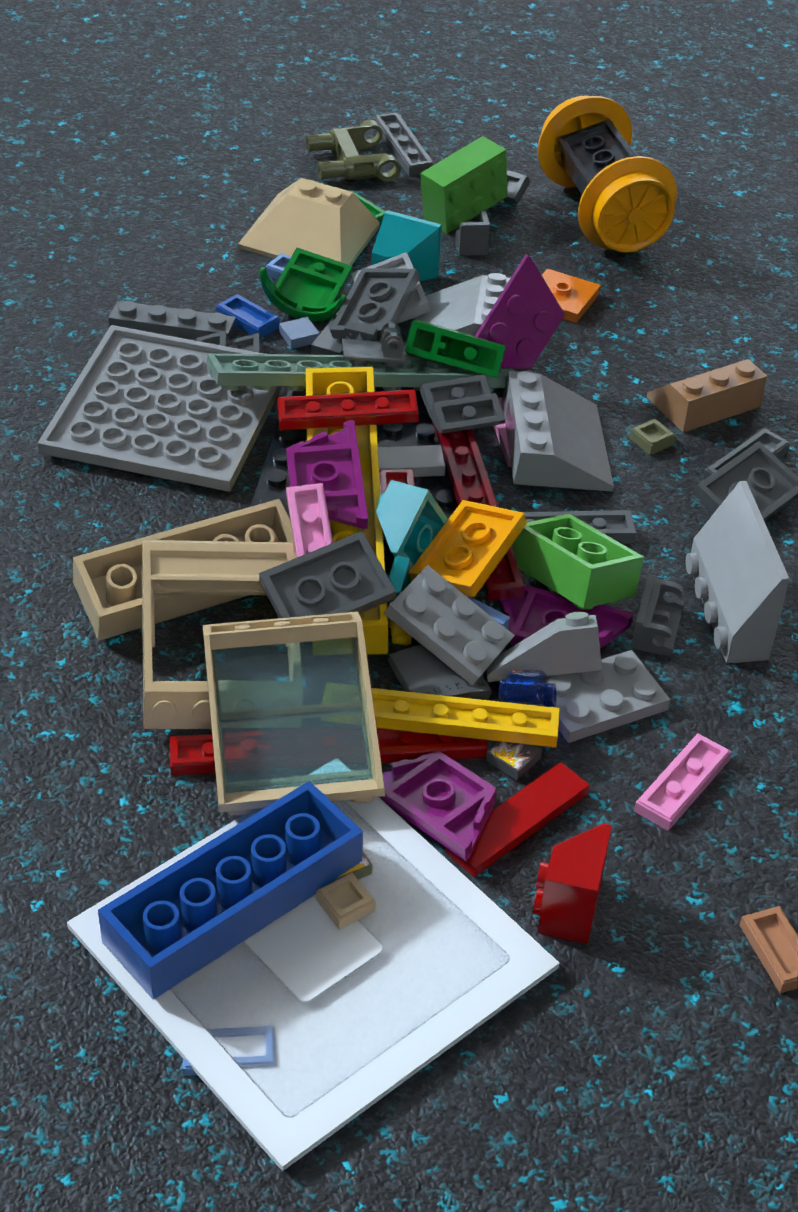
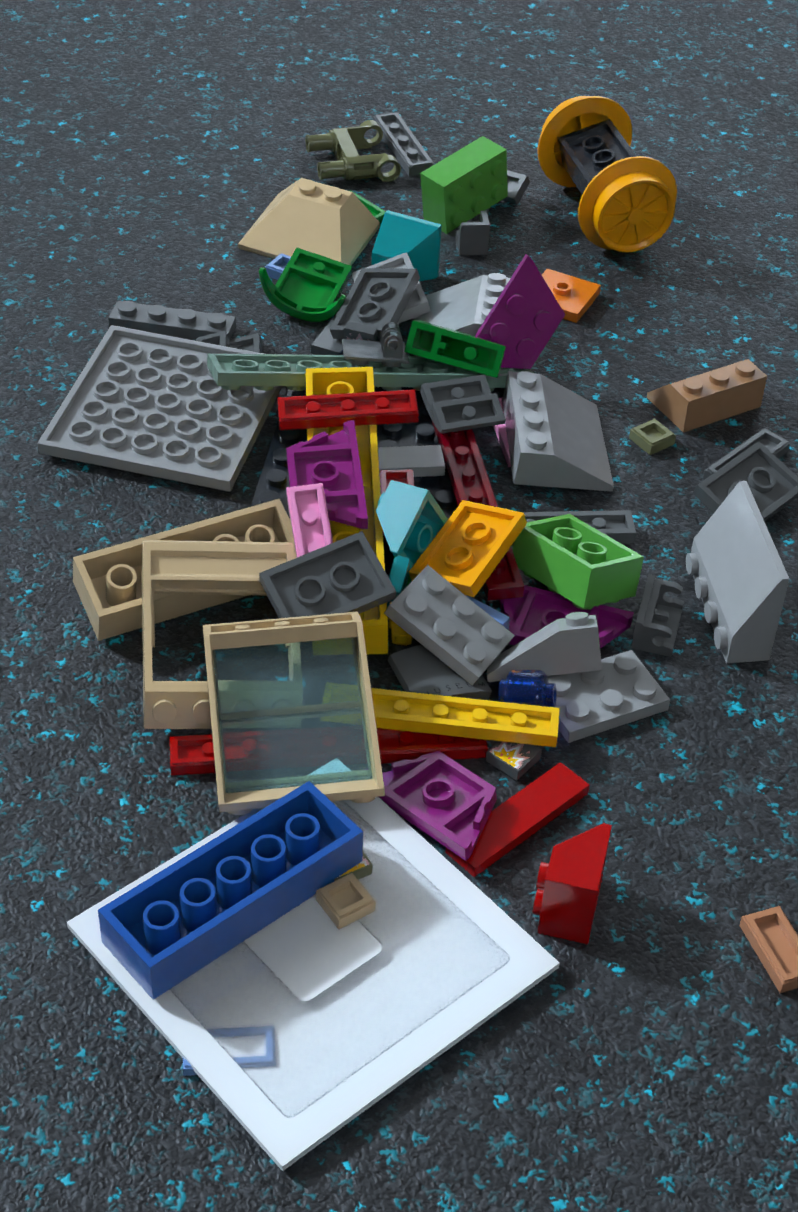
(249, 316): blue tile -> none
(298, 332): sand blue tile -> none
(682, 781): bright pink tile -> none

